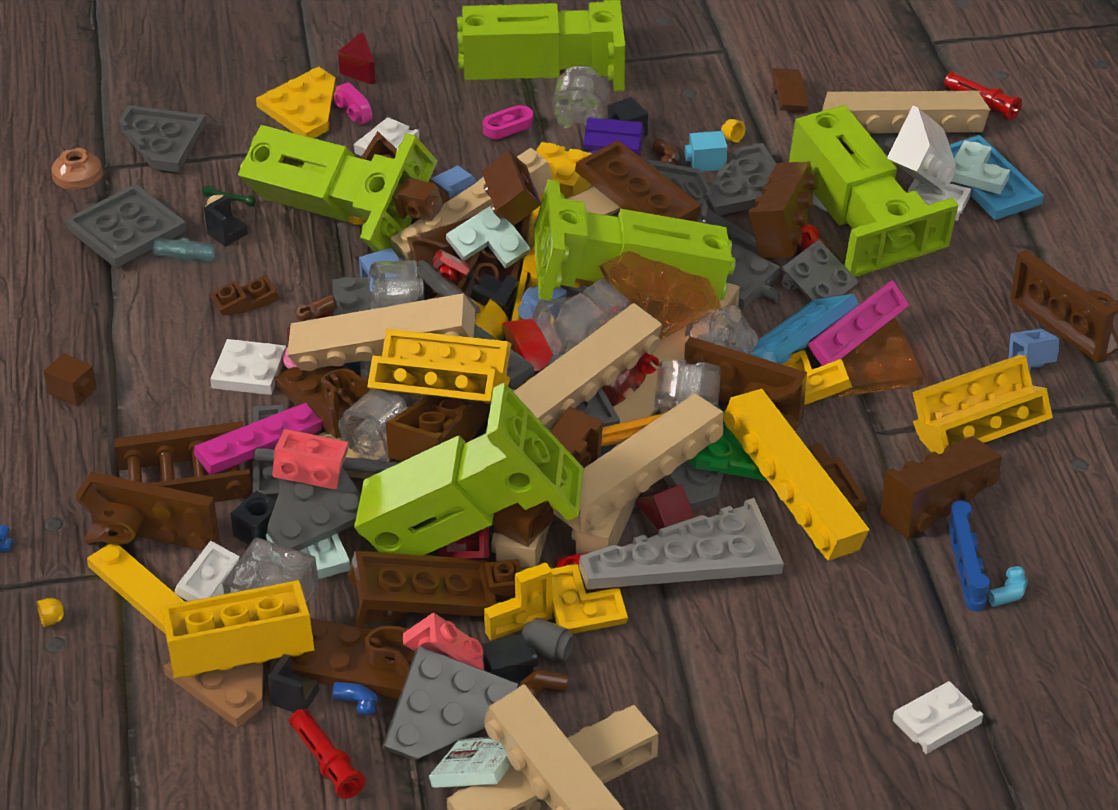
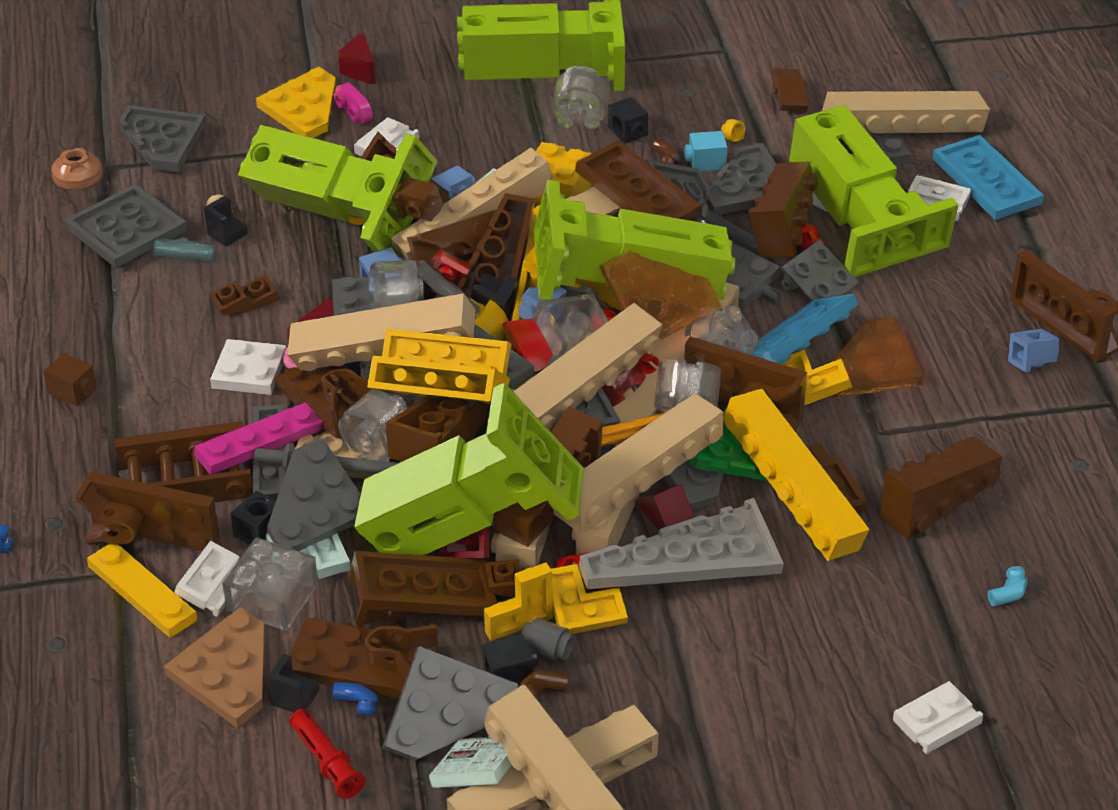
(50, 611): yellow hinge -> none
(237, 629): yellow slope -> none
(249, 200): dark green hinge -> none
(309, 459): coral bracket -> none
(316, 308): reddish brown arm -> none
(444, 638): coral bracket -> none
(488, 230): light aqua plate -> none
(507, 122): dark pink plate -> none
(510, 188): reddish brown brick -> none
(590, 311): clear piece -> none
(606, 131): dark purple brick -> none
(858, 324): dark pink plate -> none
(923, 150): white slope -> none
(969, 566): blue plate -> none
(973, 170): light aqua plate -> none
(980, 405): yellow brick -> none
(994, 98): red pin -> none

